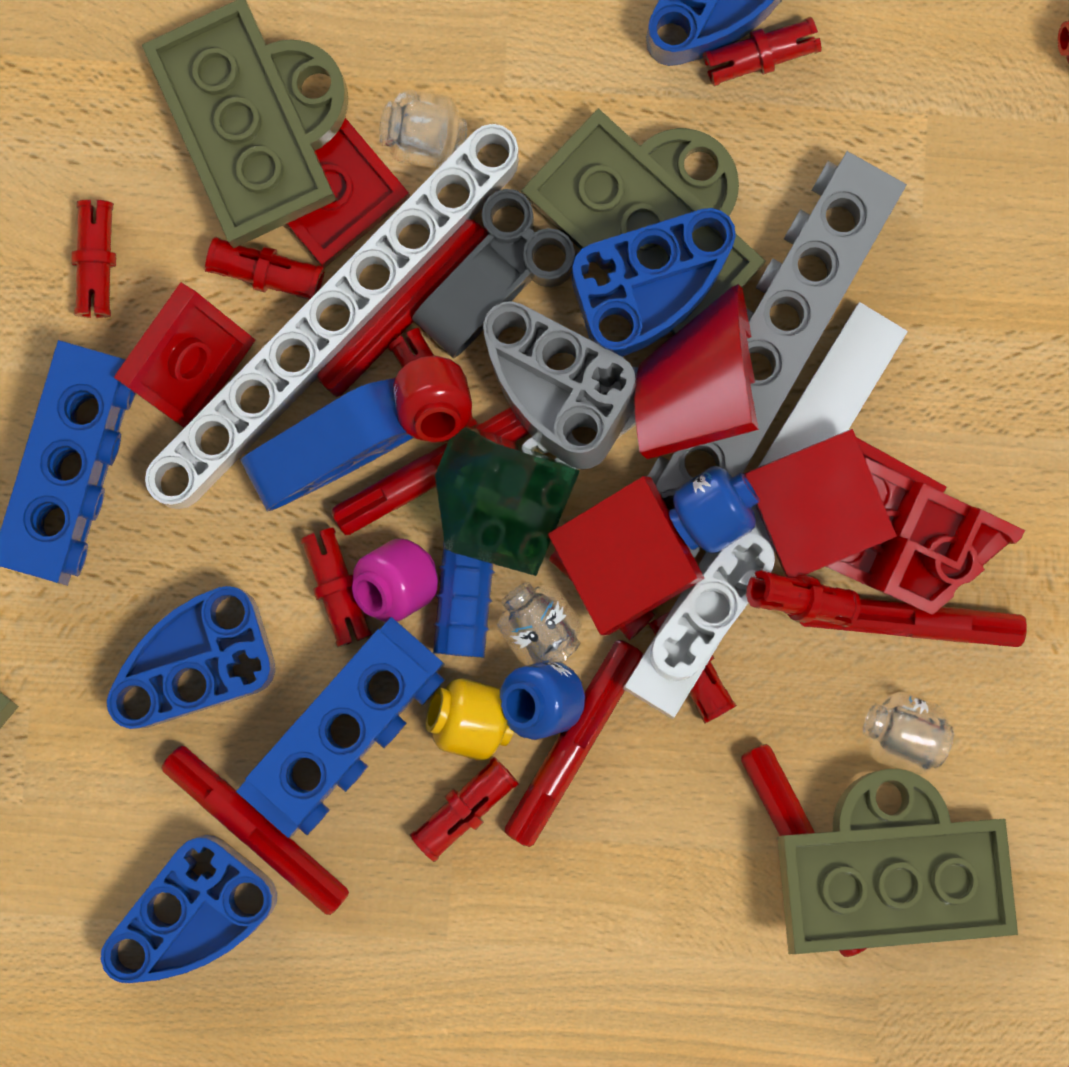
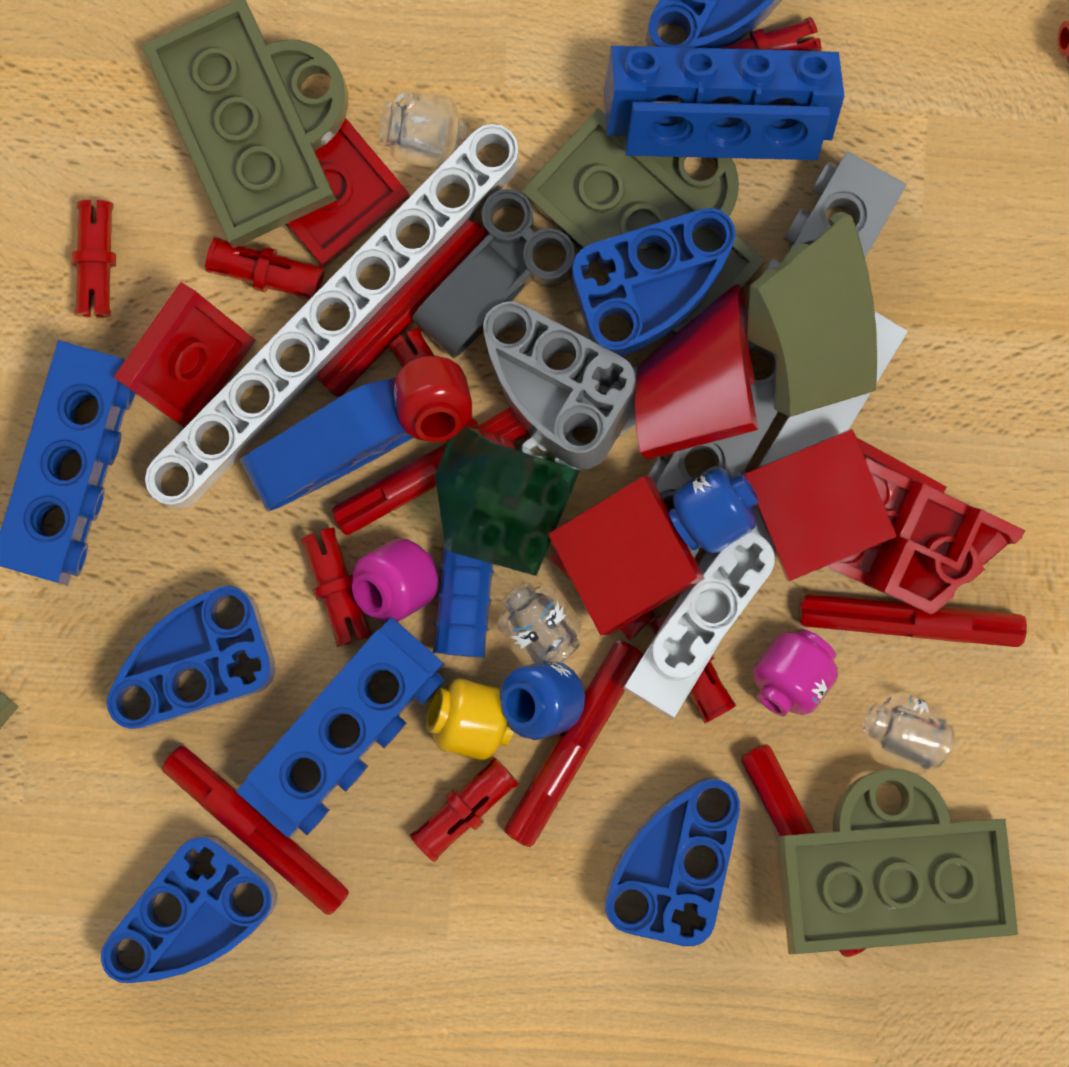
(656, 867): none -> blue beam
(715, 75): none -> blue brick
(795, 673): none -> dark pink head
(803, 598): red pin -> none
(818, 321): none -> olive slope

